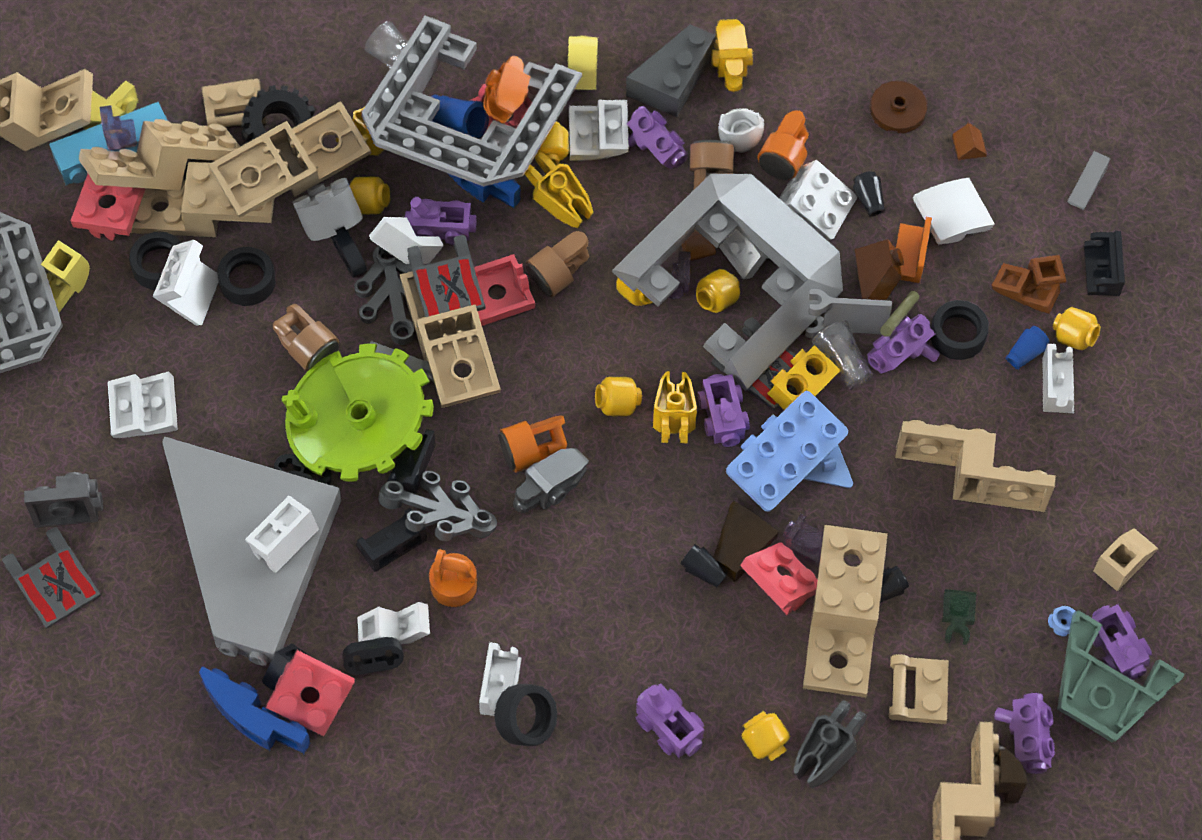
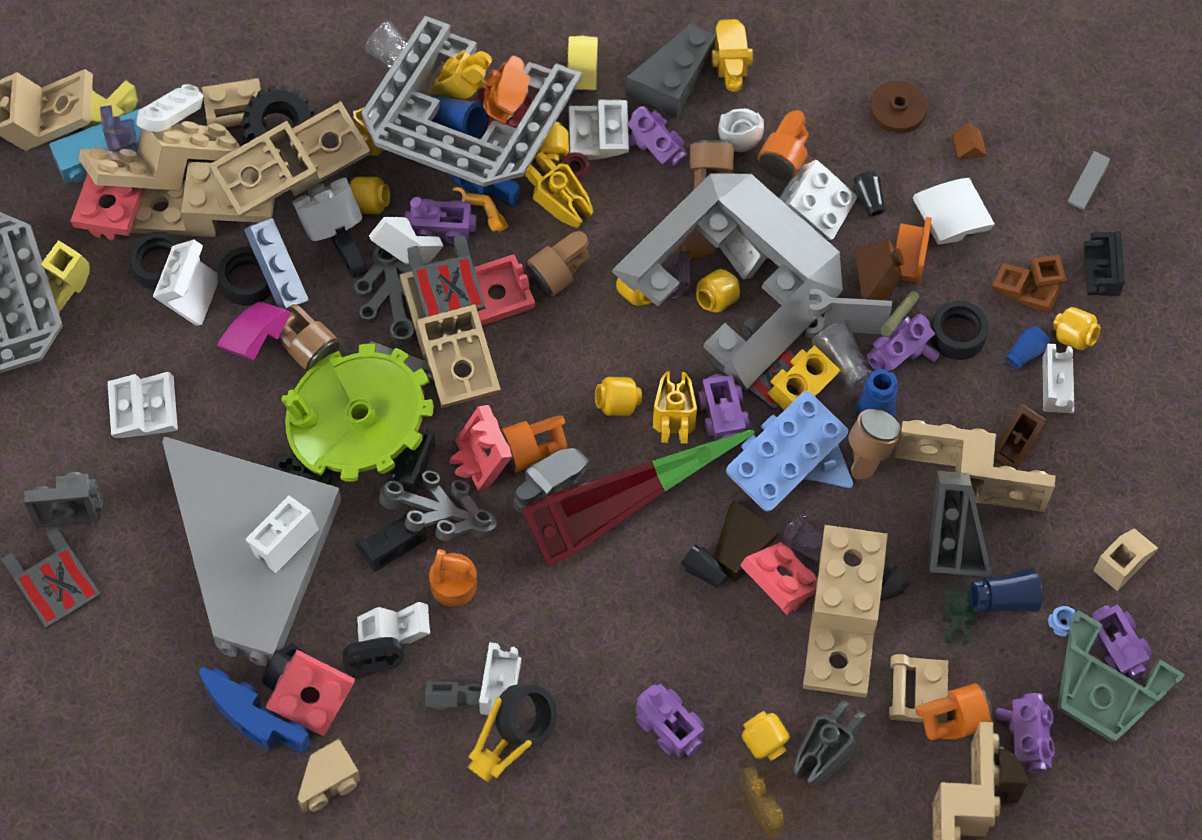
(170, 109): none -> white plate
(252, 327): none -> dark pink slope
(276, 264): none -> plate
(327, 774): none -> tan slope
(448, 694): none -> dark grey plate
(462, 75): none -> yellow hinge
(478, 435): none -> coral piece
(486, 763): none -> yellow plant
(495, 219): none -> light orange arm
(581, 160): none -> dark red plate
(582, 513): none -> dark red plate
(764, 809): none -> clear yellow slope
(872, 441): none -> medium nougat piece
(879, 393): none -> blue plant
(956, 530): none -> dark grey wedge
(967, 707): none -> orange piece
(1007, 593): none -> dark blue plant
(1020, 437): none -> reddish brown slope

